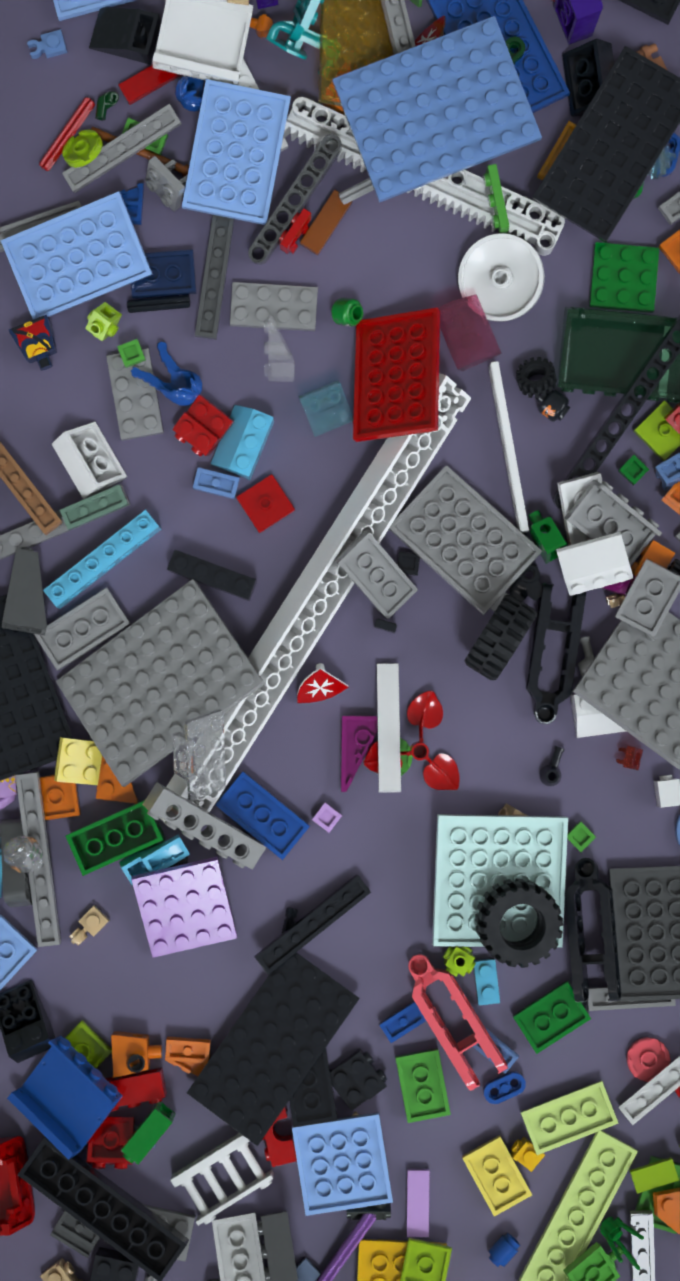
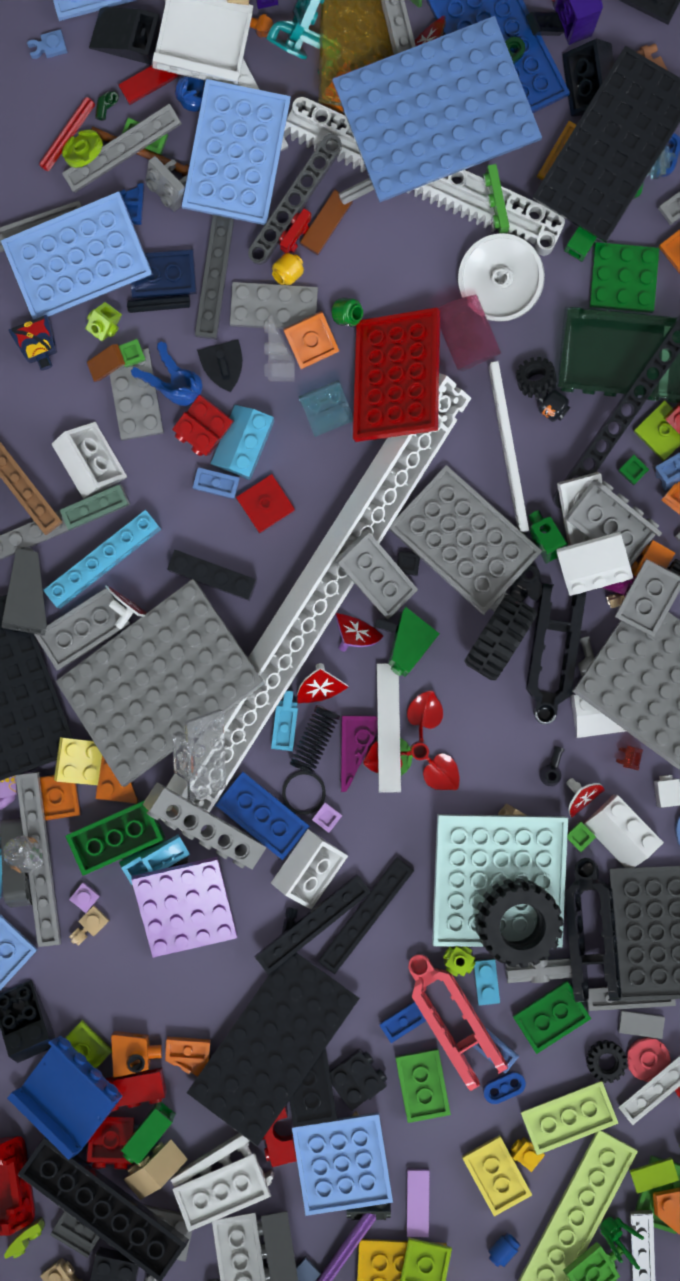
(21, 1241): none -> lime slope
(84, 897): none -> lavender plate
(105, 362): none -> dark orange tile
(125, 613): none -> white shield
(155, 1170): none -> tan brick
(221, 1192): none -> white plate
(222, 363): none -> black shield
(285, 723): none -> medium azure hinge
(287, 269): none -> yellow head
(302, 812): none -> black piece
(306, 767): none -> black piece
(309, 869): none -> white slope
(311, 340): none -> orange plate
(356, 632): none -> red shield
(365, 915): none -> black tile
(410, 642): none -> green slope
(541, 972): none -> light grey piece
(545, 23): none -> black plate
(580, 244): none -> green brick
(583, 795): none -> shield
(610, 1074): none -> black tyre
(623, 832): none -> white slope
(641, 1024): none -> light grey tile

